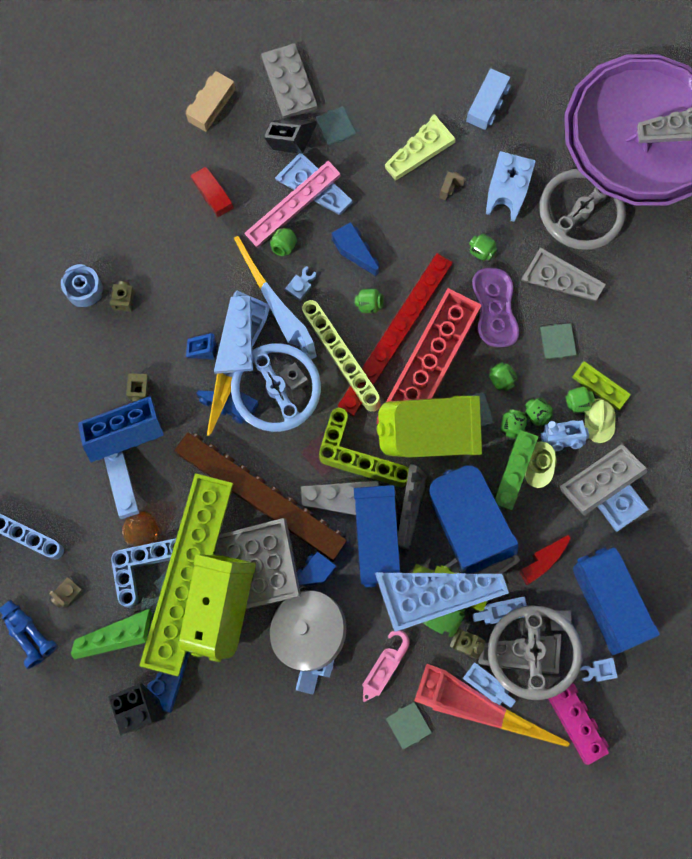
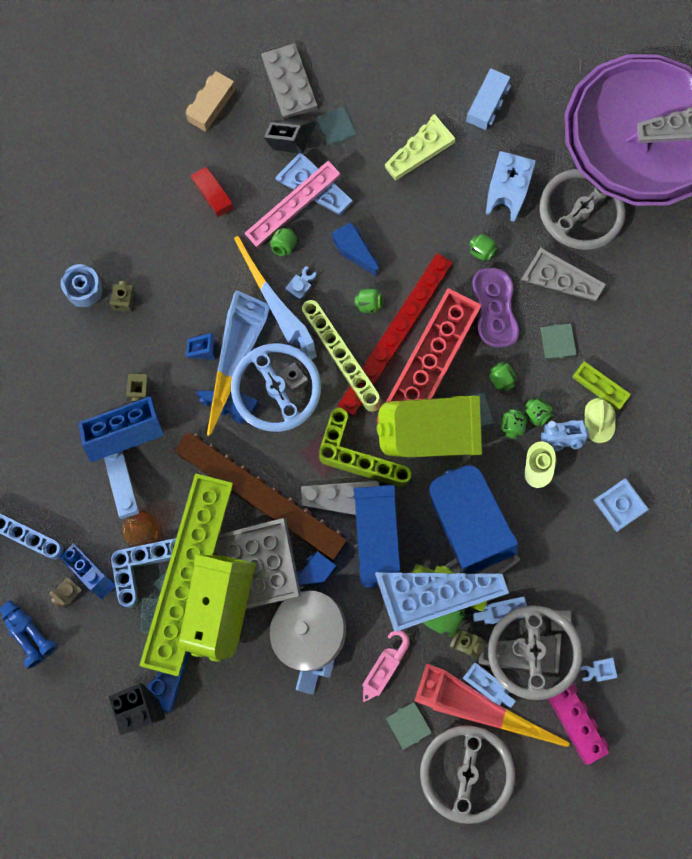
(87, 571): none -> blue slope
(118, 635): bright green wing -> none
(235, 348): light blue wing -> none
(412, 500): light grey wing -> none
(451, 180): dark tan bracket -> none
(465, 816): none -> light grey piece
(515, 469): bright green arch -> none
(544, 560): red slope -> none
(579, 400): bright green head -> none
(603, 479): light grey plate -> none
(614, 600): blue piece -> none

